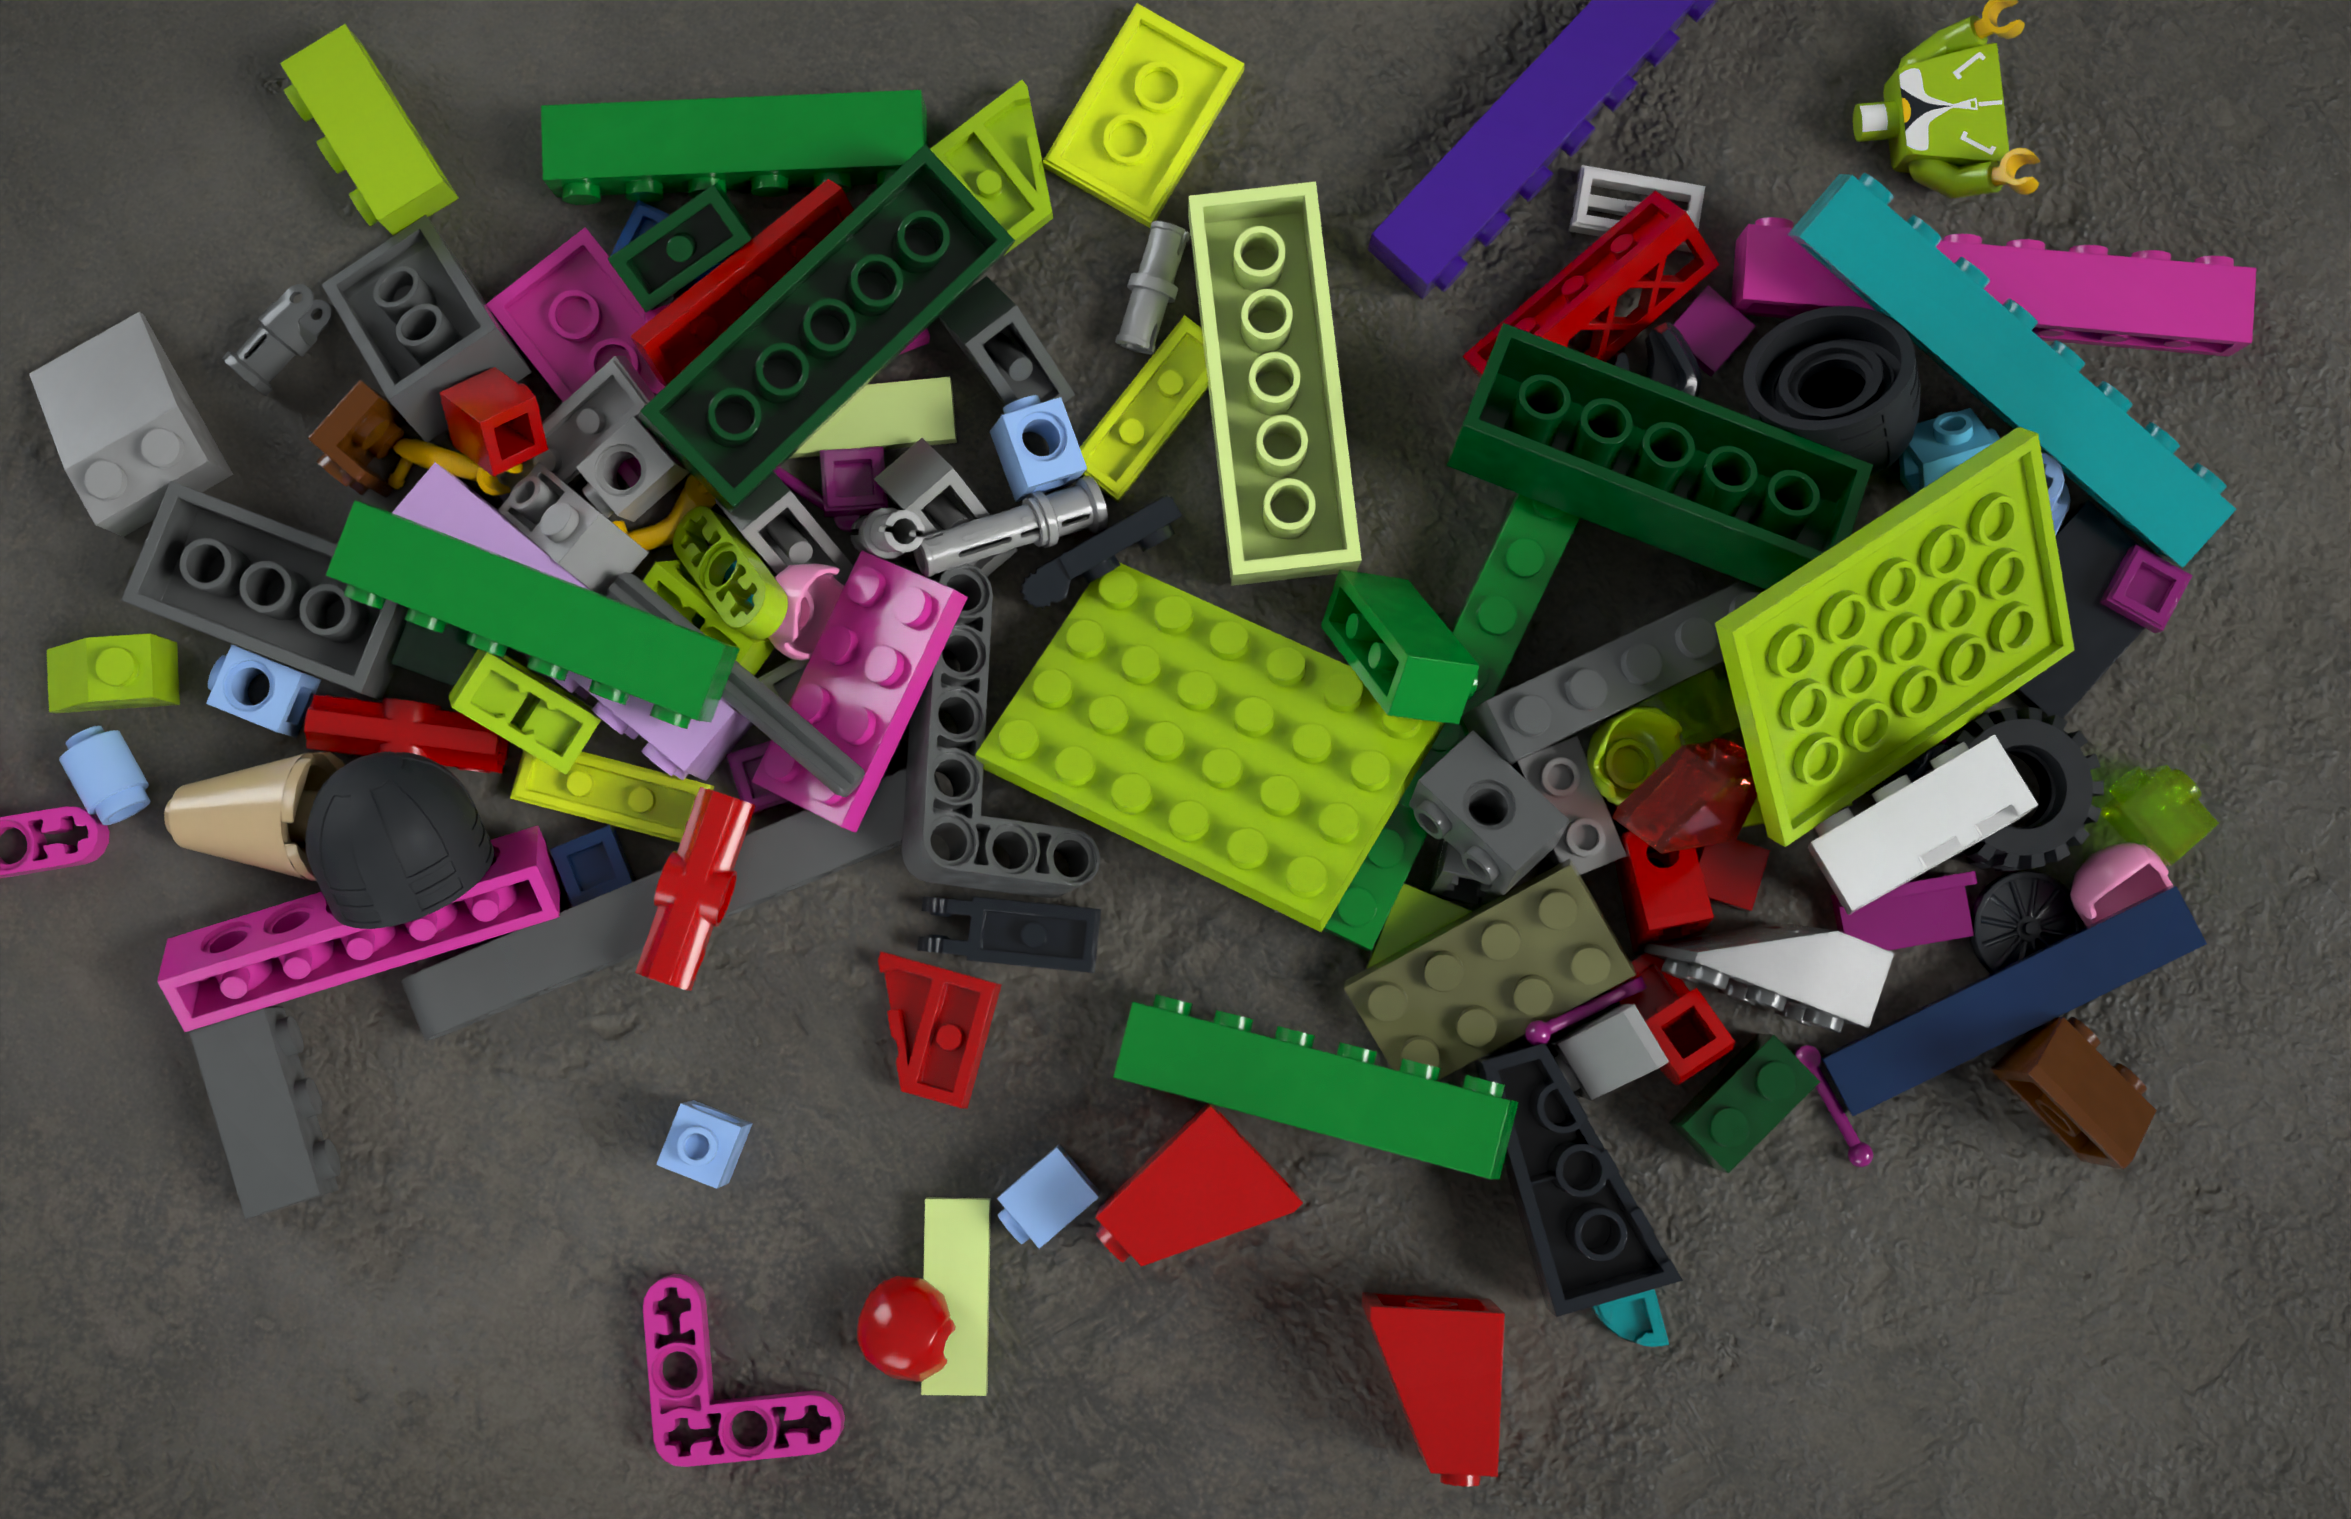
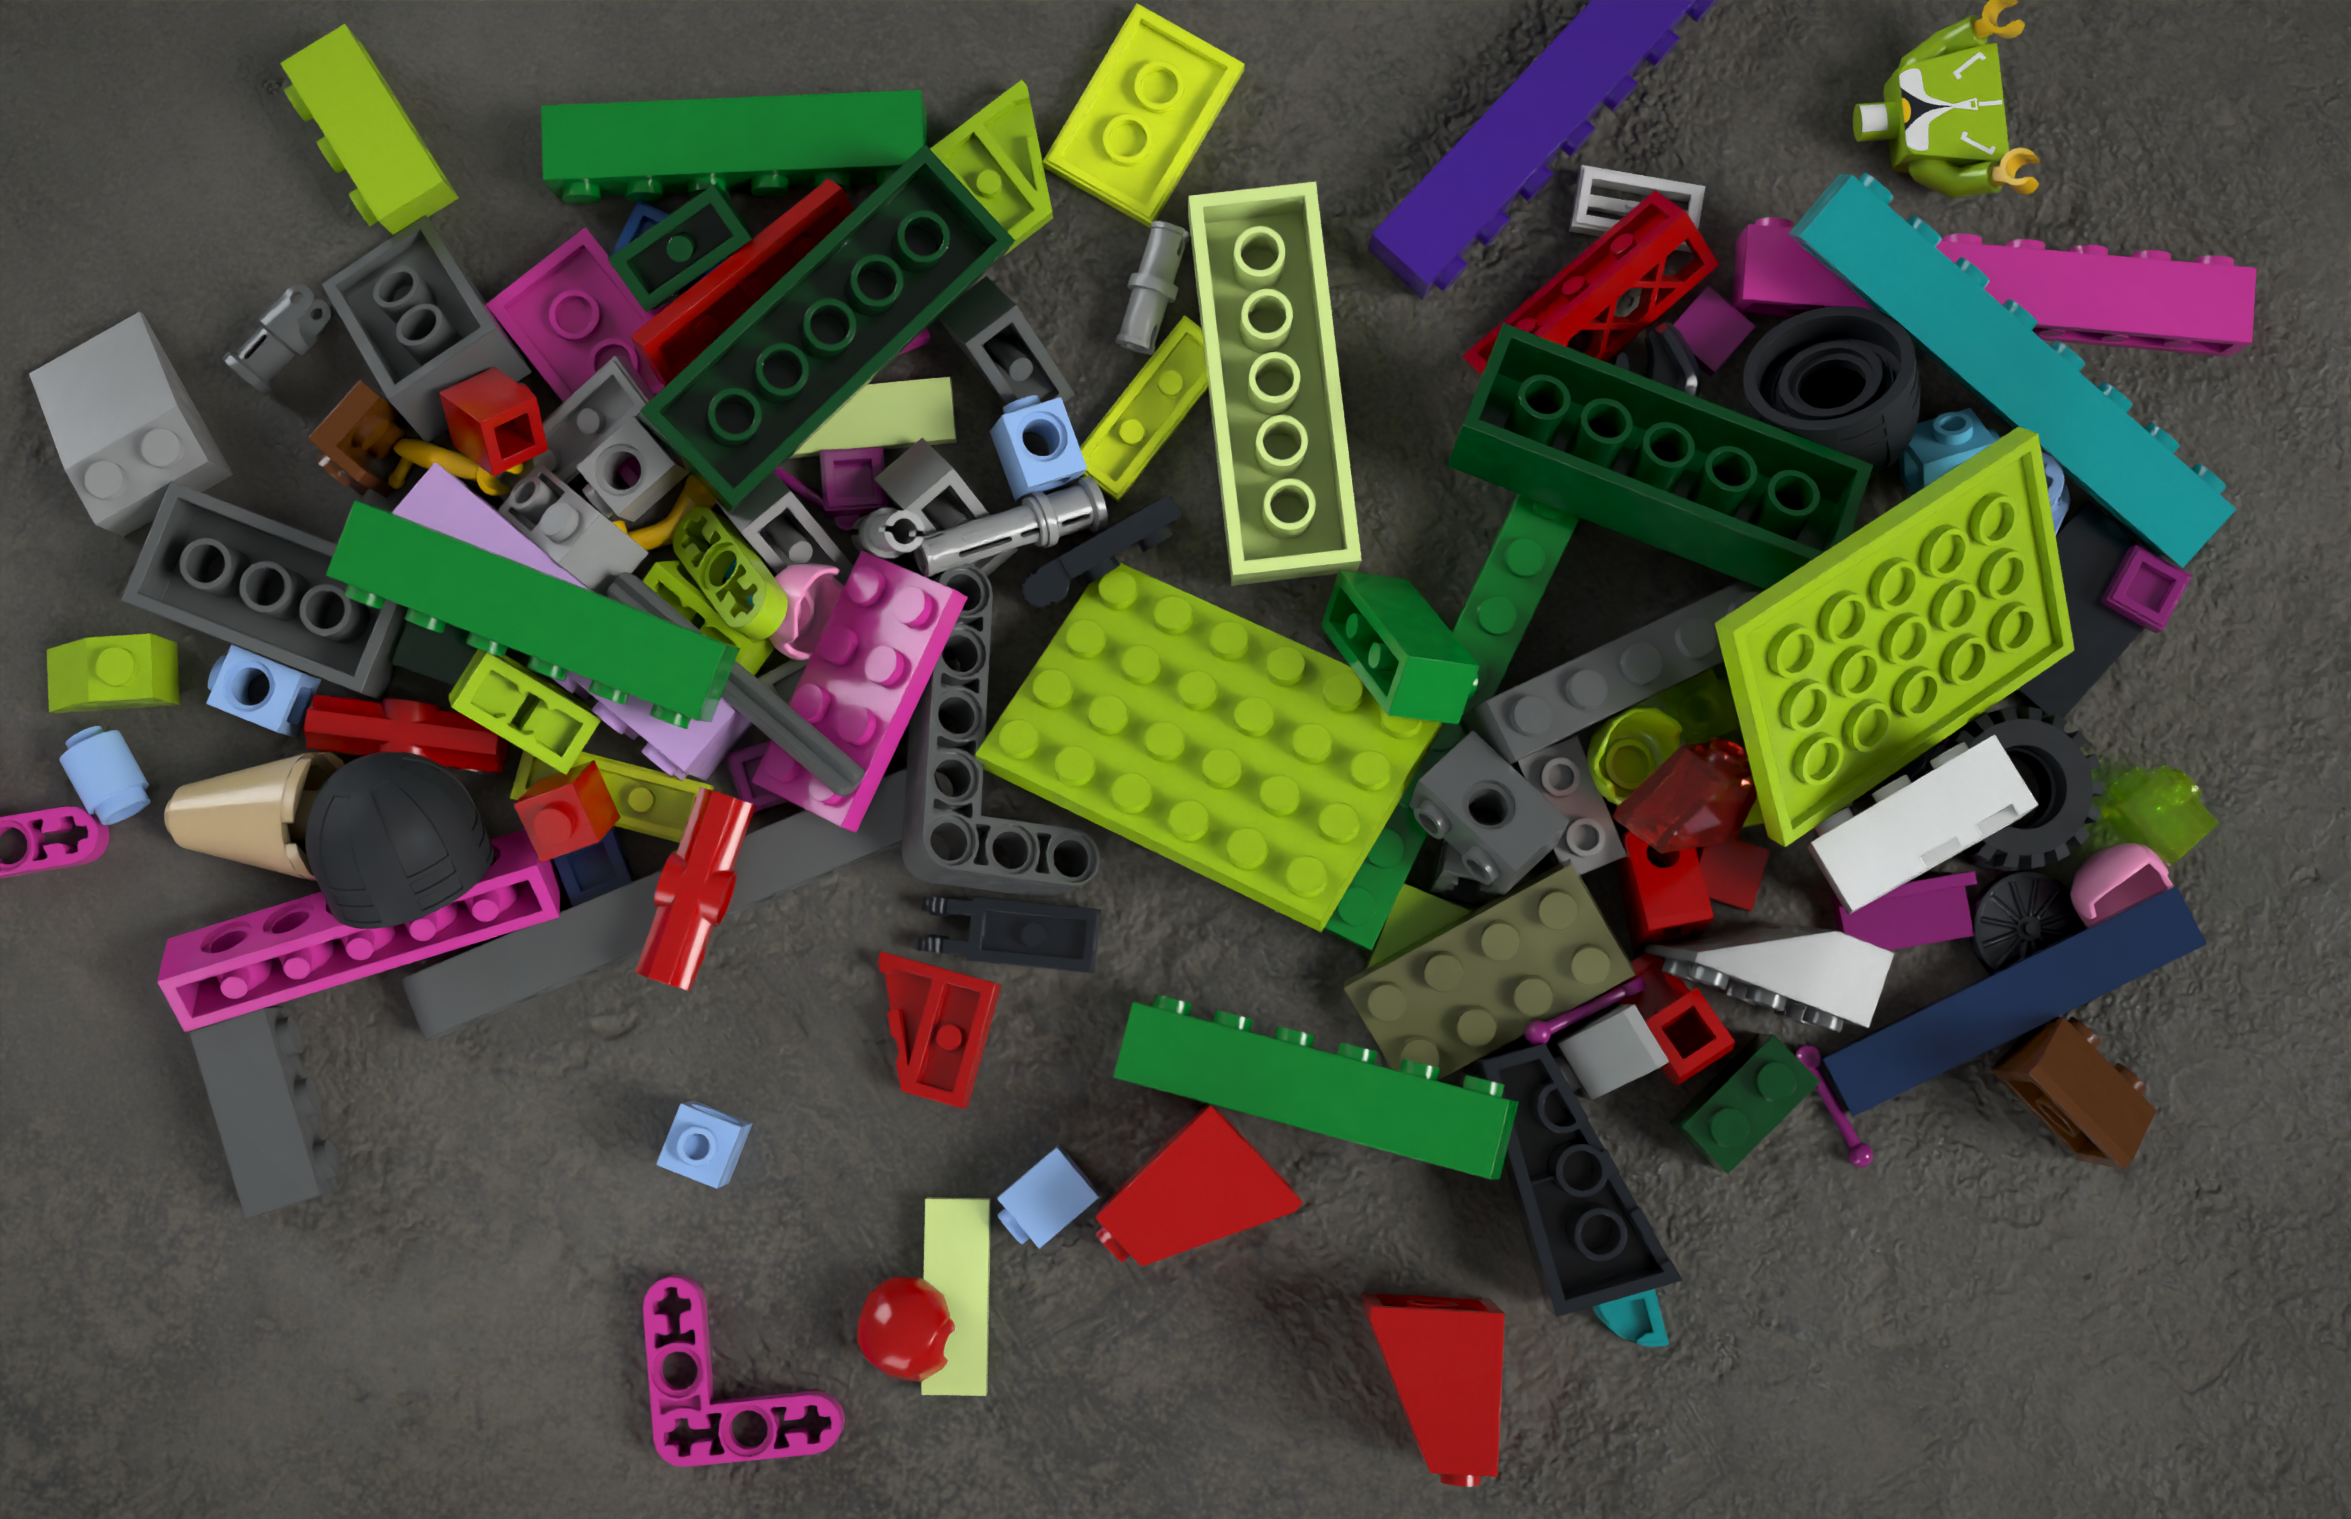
(567, 811): none -> red brick

